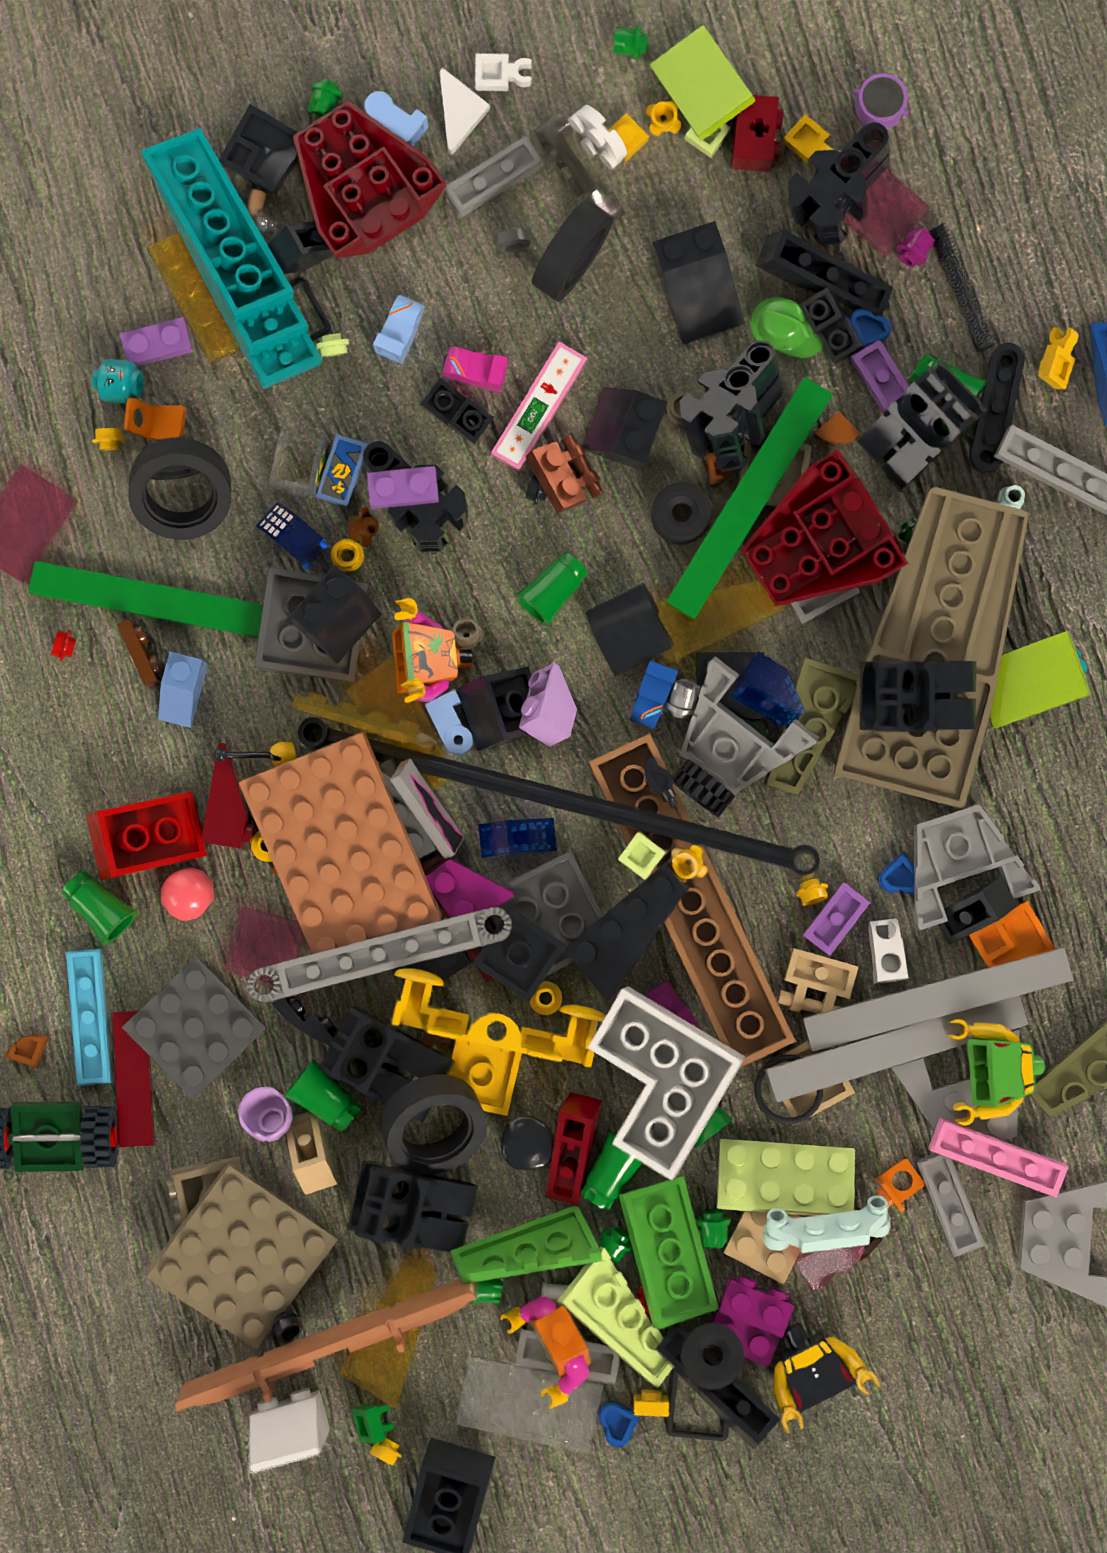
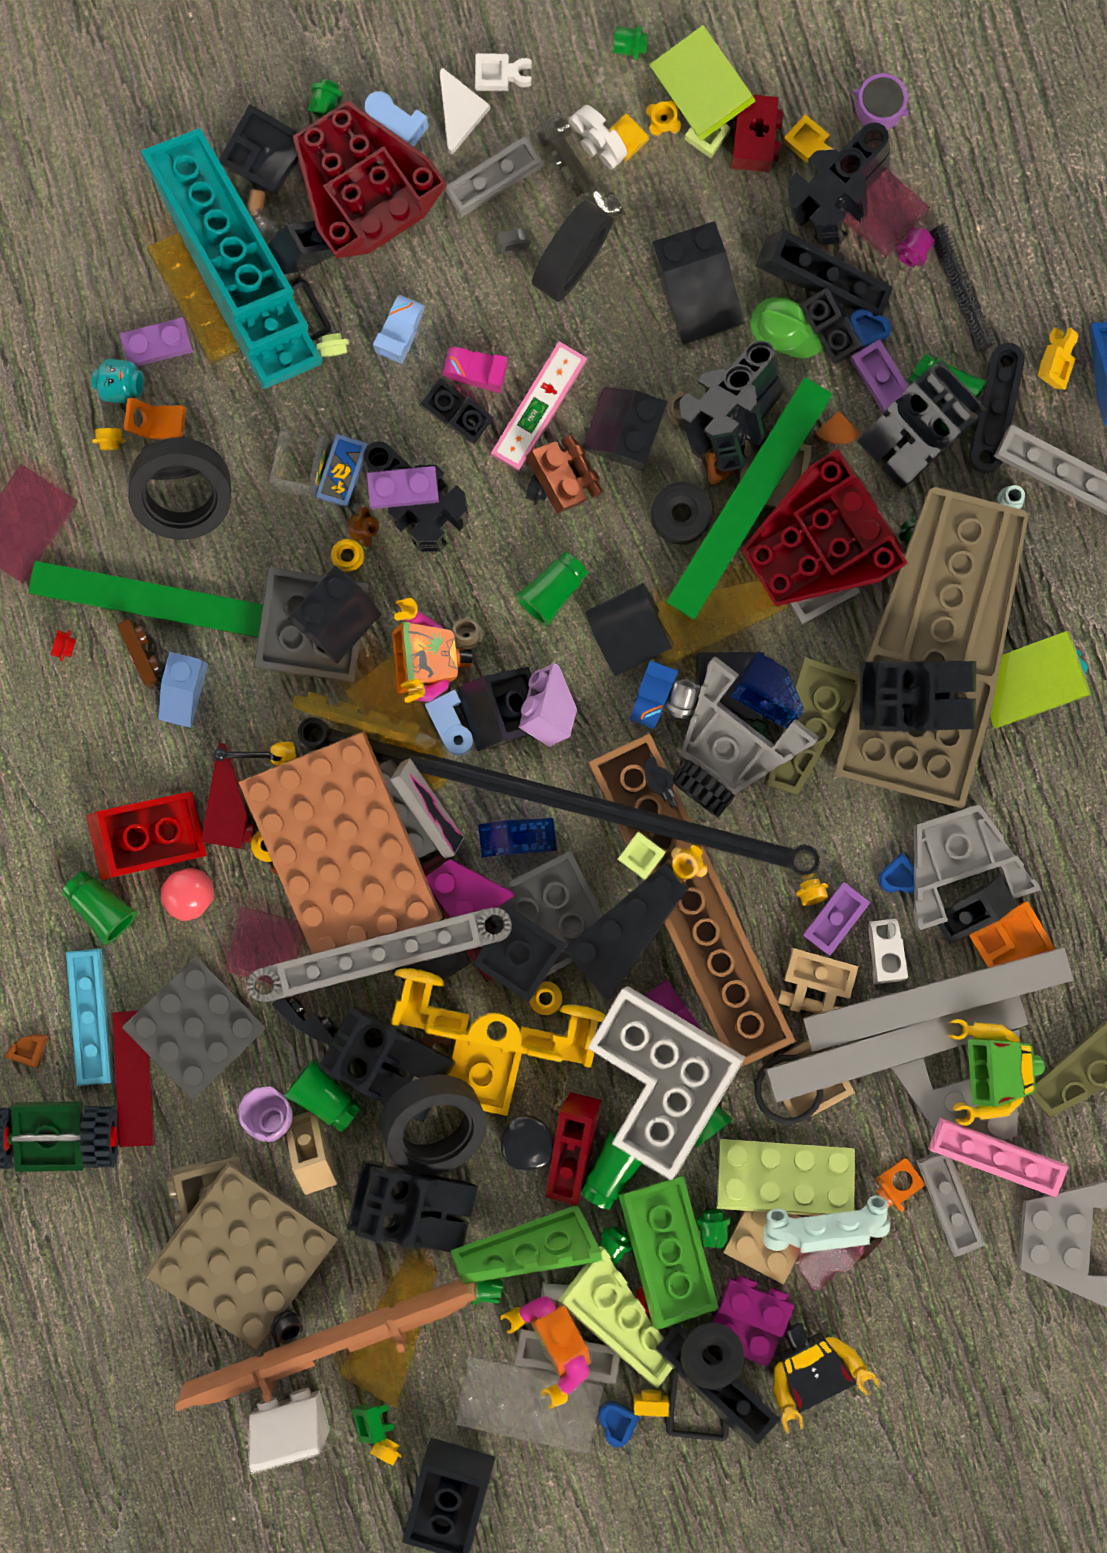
(292, 534): clear blue slope -> none

